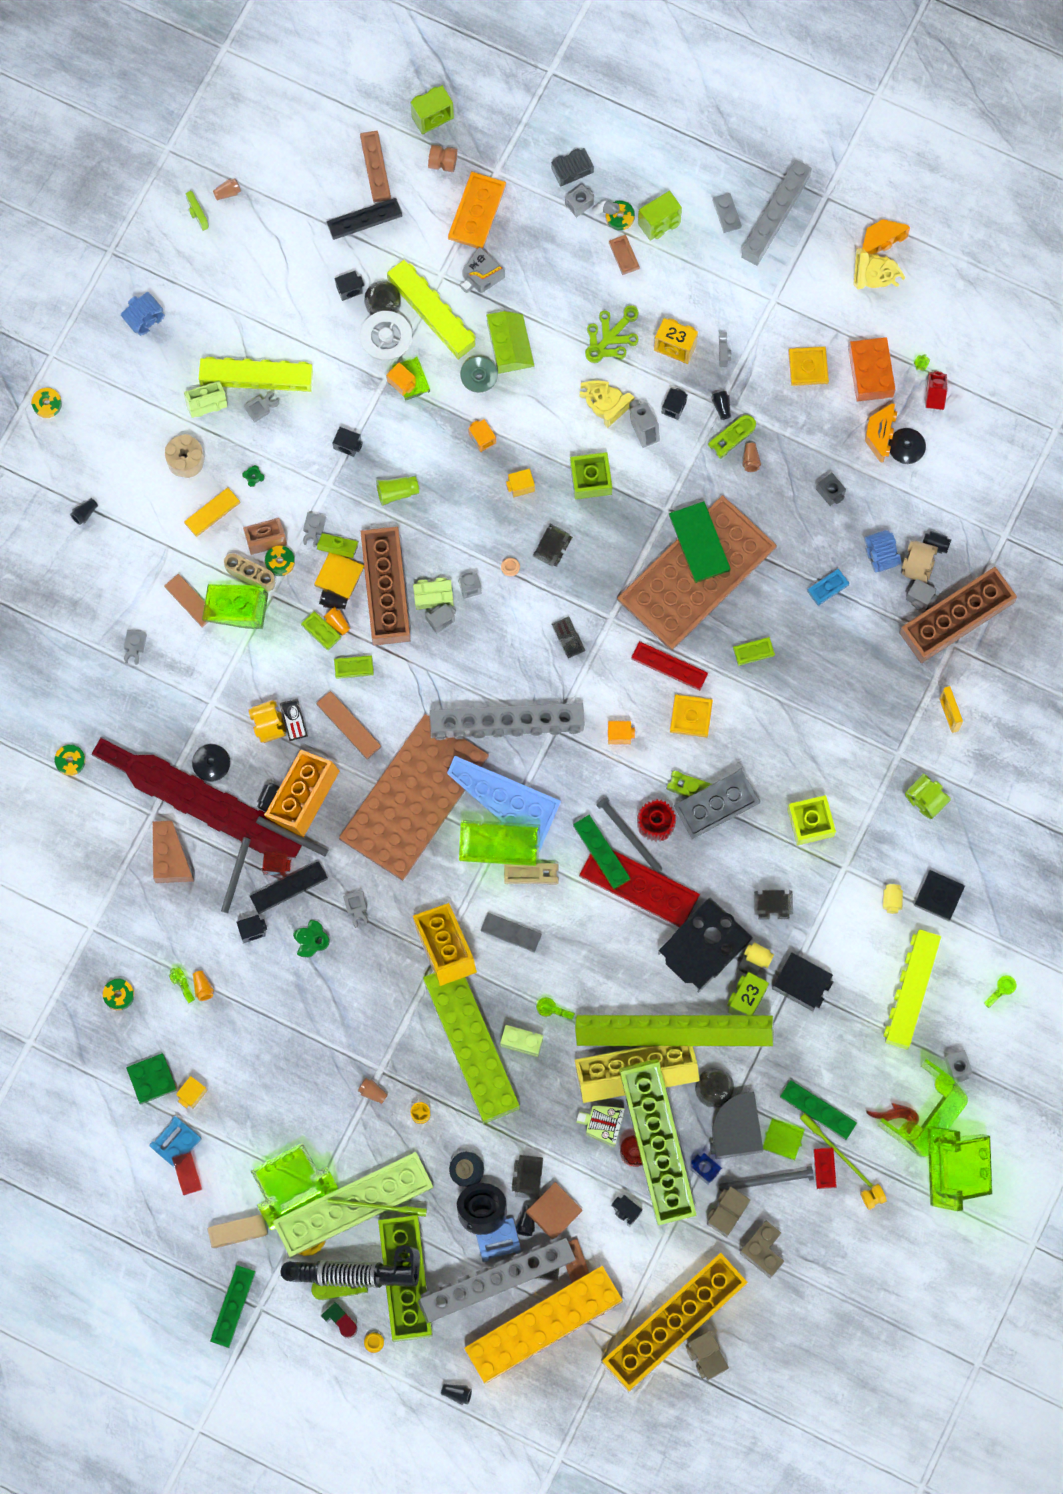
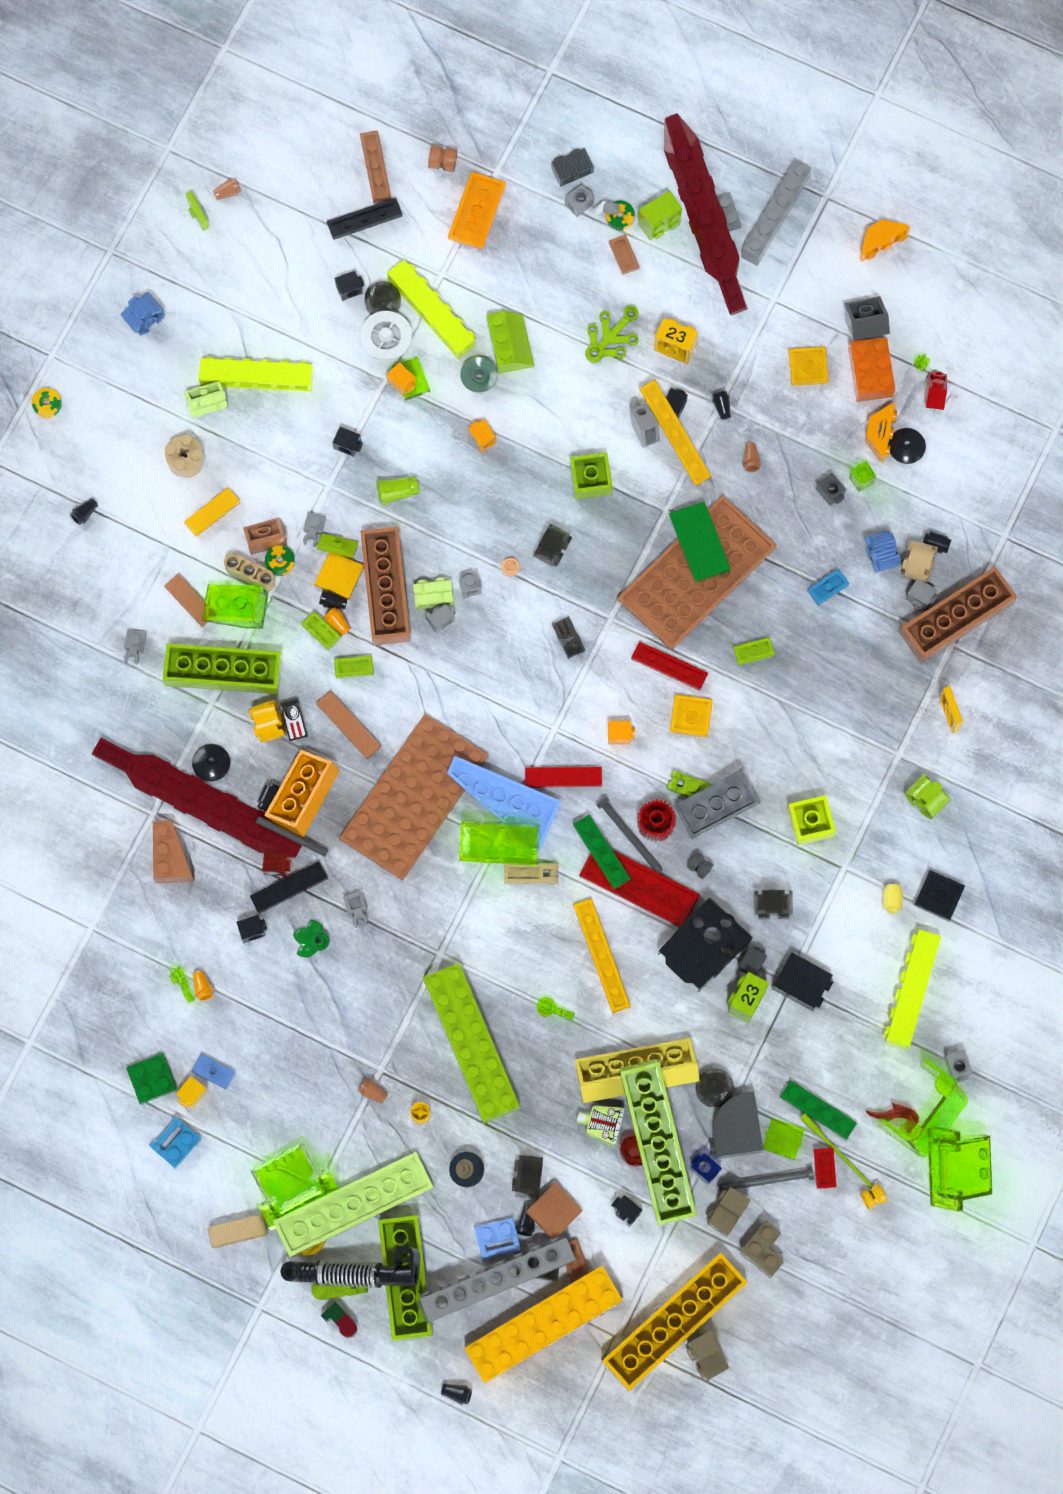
(75, 766): piece -> none
(122, 1002): green piece -> none
(186, 1173): clear red tile -> none
(213, 1071): none -> medium blue plate
(222, 668): none -> lime brick
(232, 1306): green plate -> none
(235, 875): dark grey bar -> none
(254, 470): green plate -> none
(259, 408): light grey plate -> none
(374, 1342): yellow plate -> none
(406, 1210): lime piece -> none
(432, 109): lime brick -> none
(444, 944): yellow brick -> none
(481, 272): light grey torso -> none
(481, 1197): black piece -> none
(511, 932): flat silver tile -> none
(520, 483): yellow brick -> none
(521, 1041): yellowish green brick -> none
(553, 712): light grey brick -> none
(563, 777): none -> red tile
(601, 956): none -> yellow tile
(608, 401): light yellow piece -> none
(674, 1030): lime brick -> none
(675, 432): none -> yellow tile
(700, 866): none -> dark grey wheel
(703, 210): none -> dark red plate
(724, 353): light grey plate -> none
(733, 435): lime plate -> none
(759, 955): light yellow brick -> none
(862, 476): none -> clear neon green brick
(867, 318): none -> dark grey brick
(875, 270): light yellow piece -> none
(1005, 986): clear neon green plate -> none

